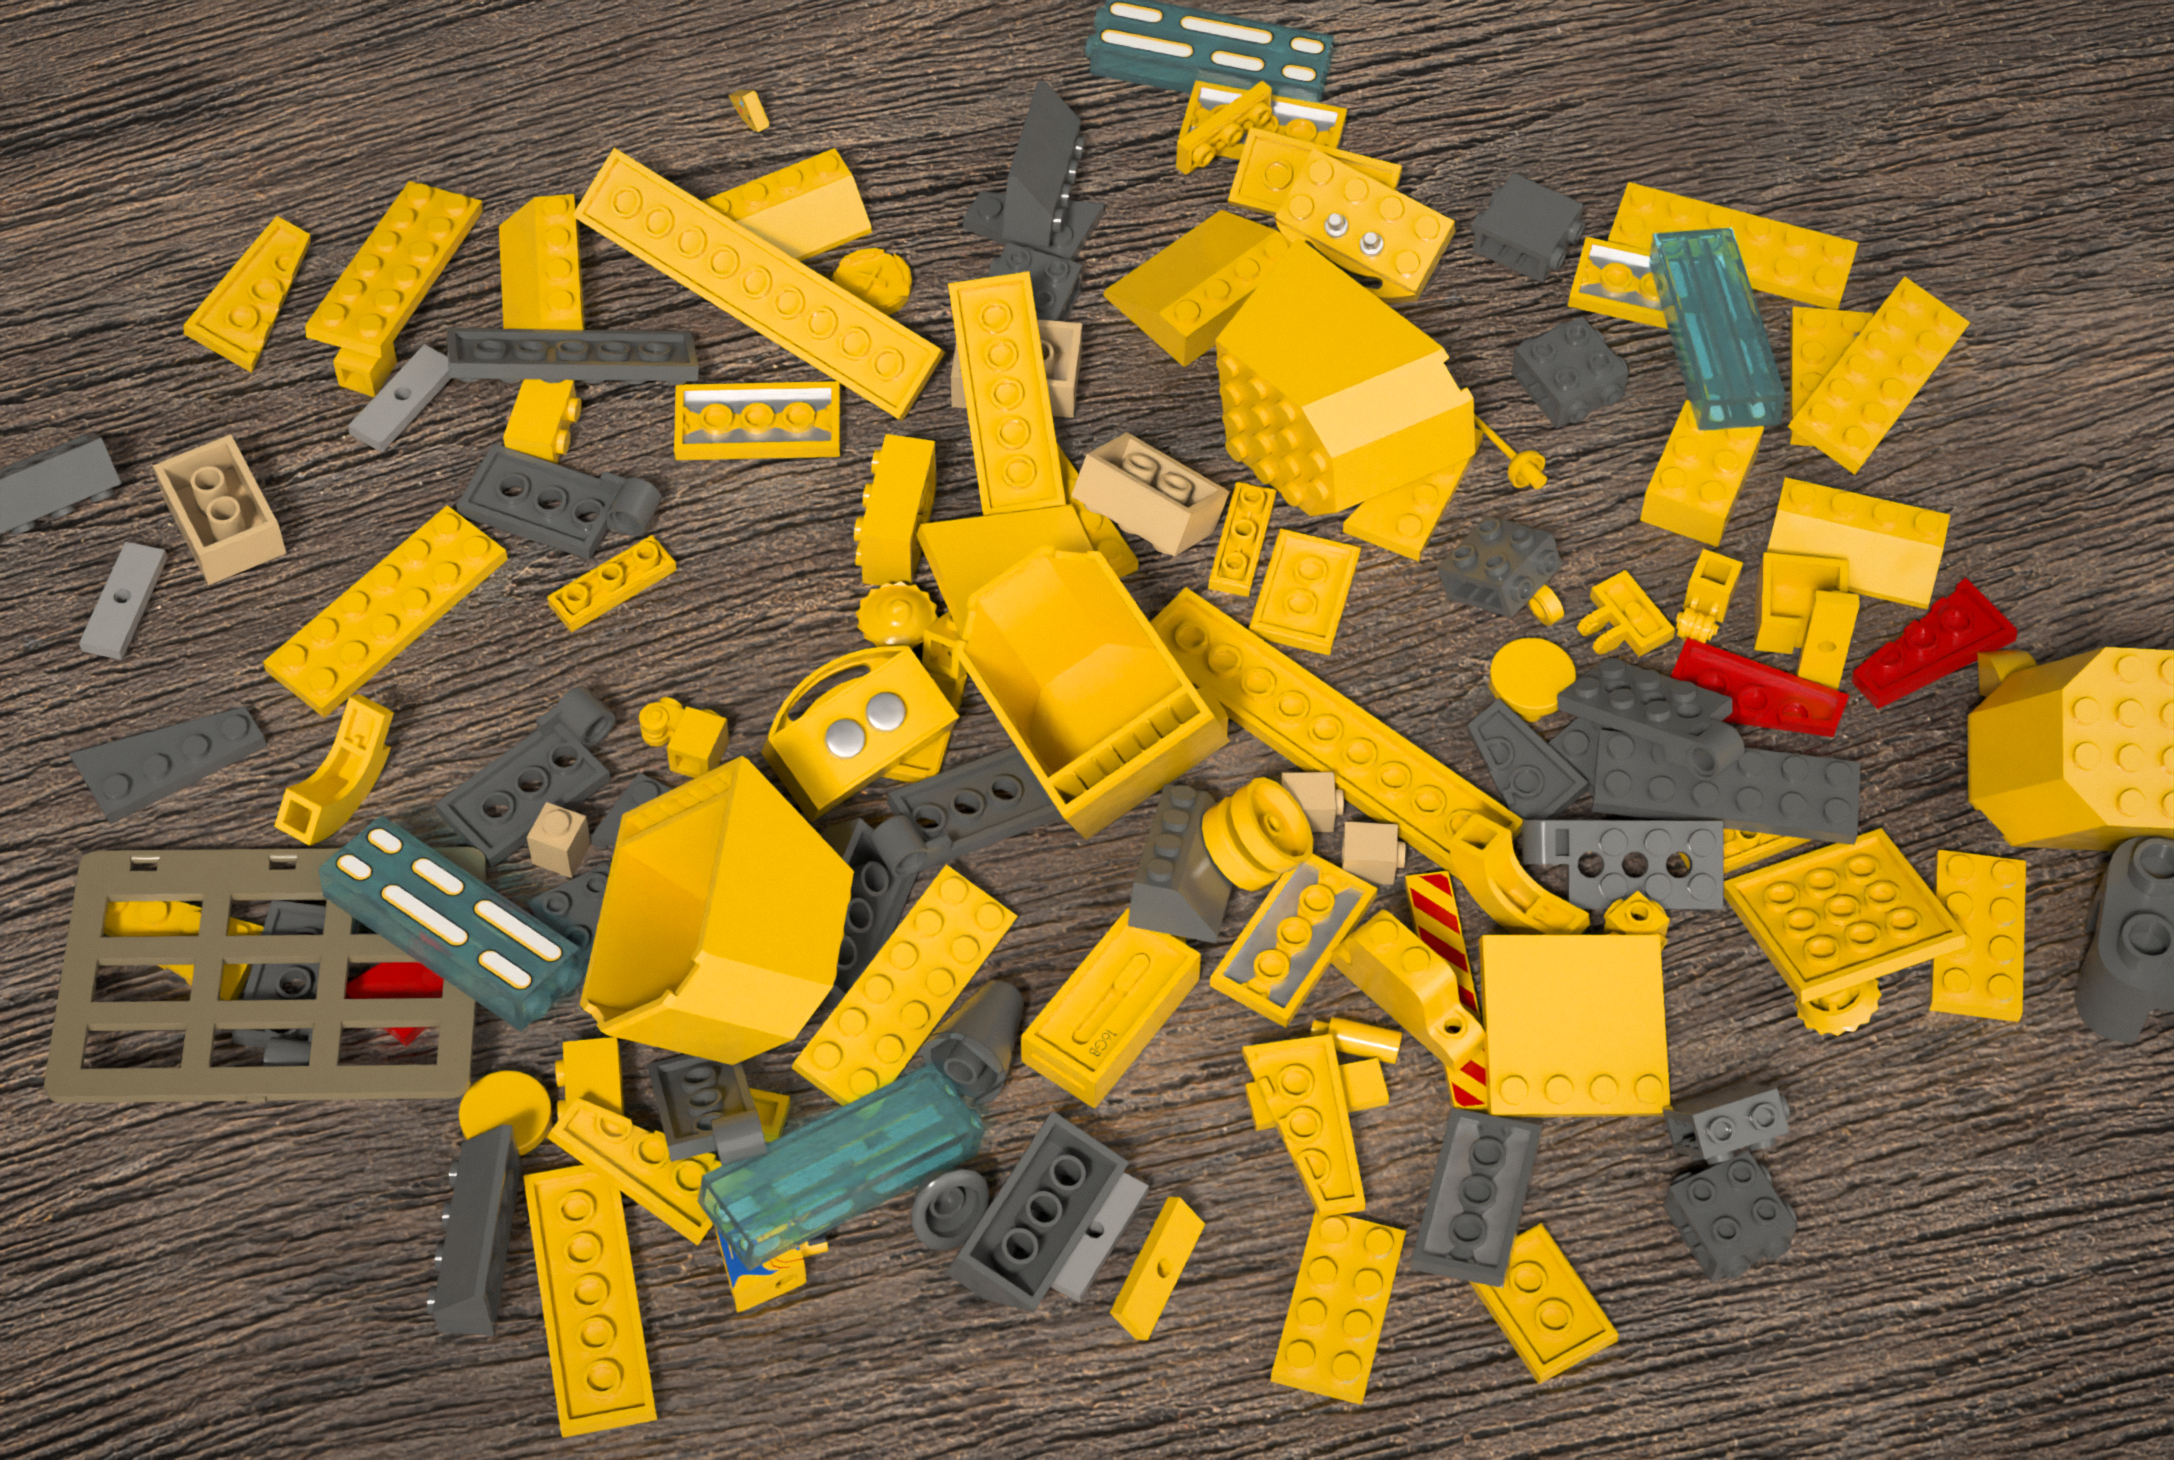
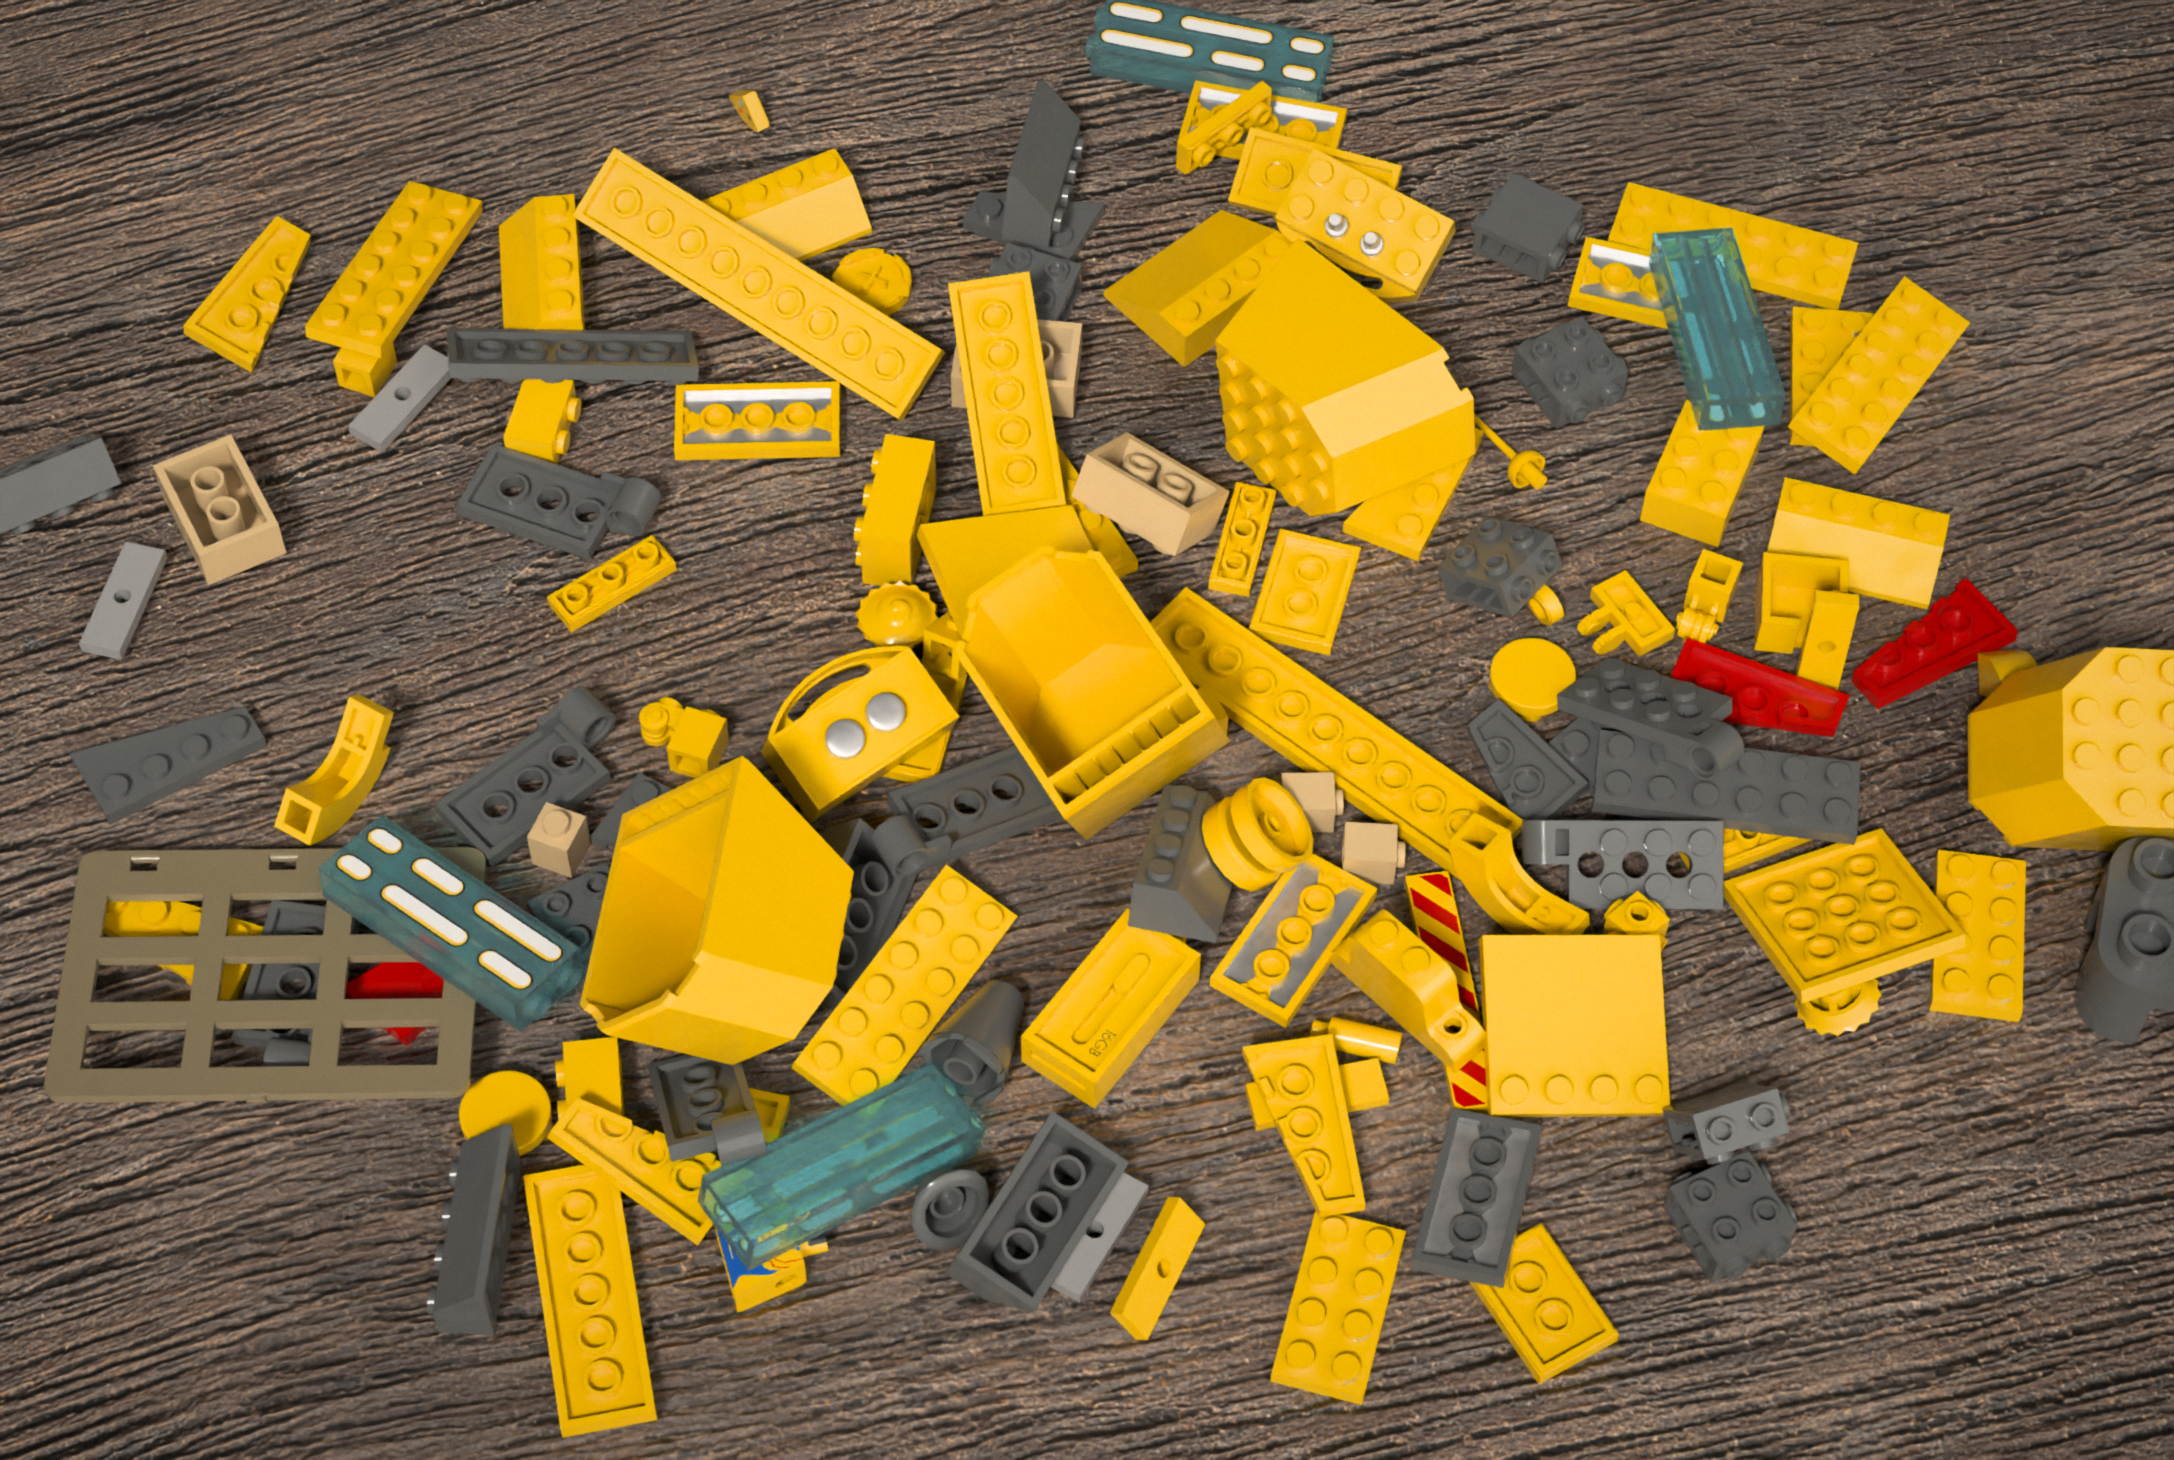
(385, 611): yellow plate -> none

